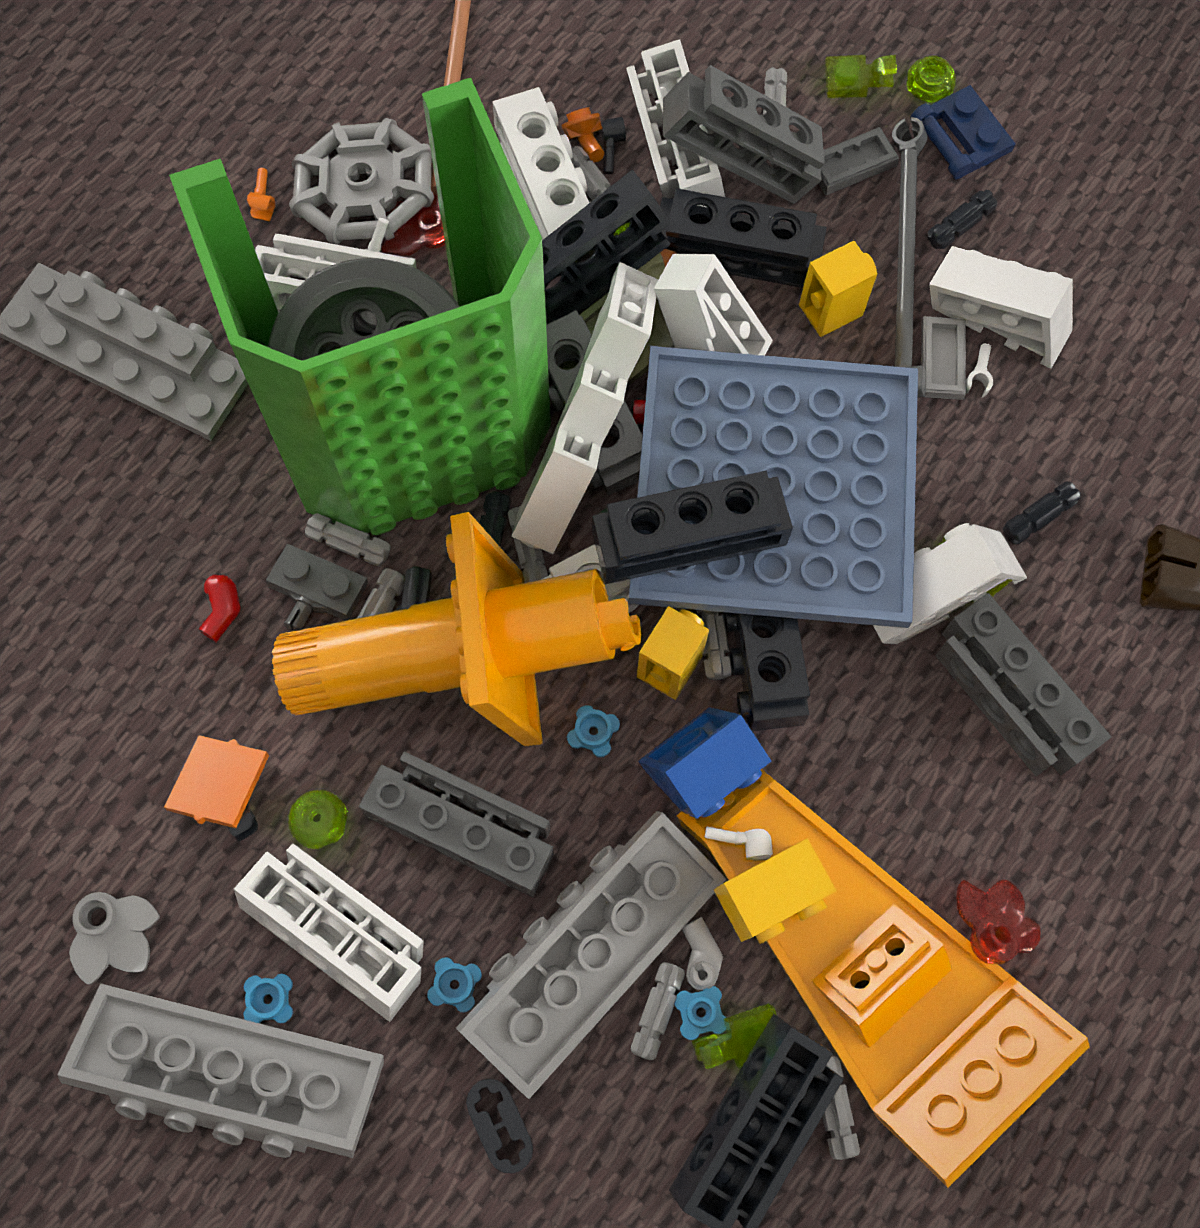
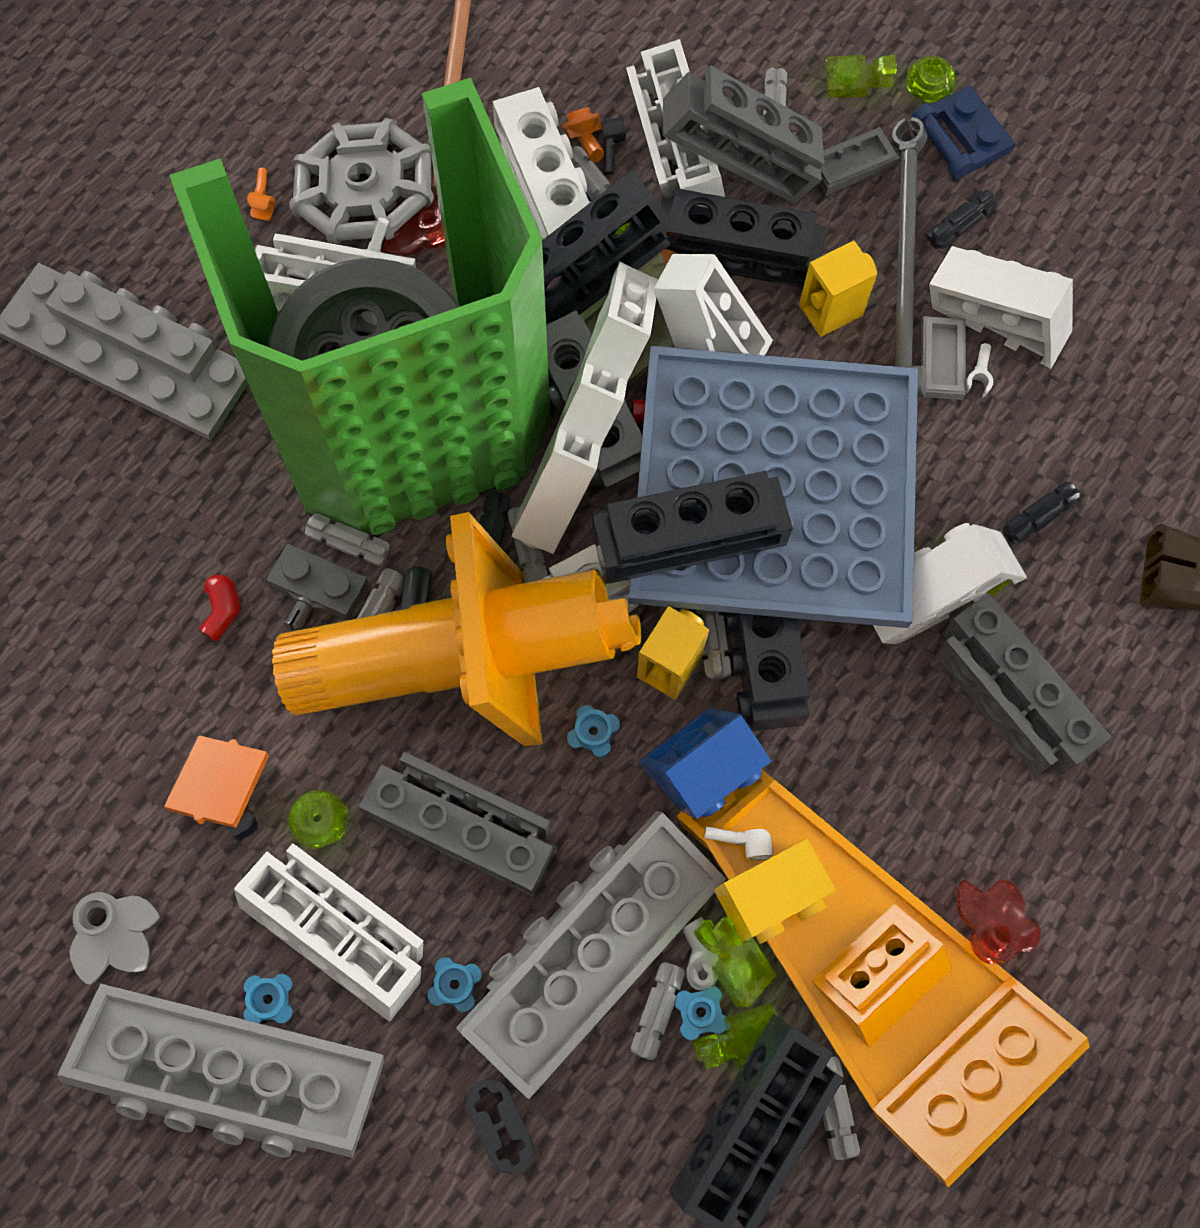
(741, 964): none -> clear neon green plate

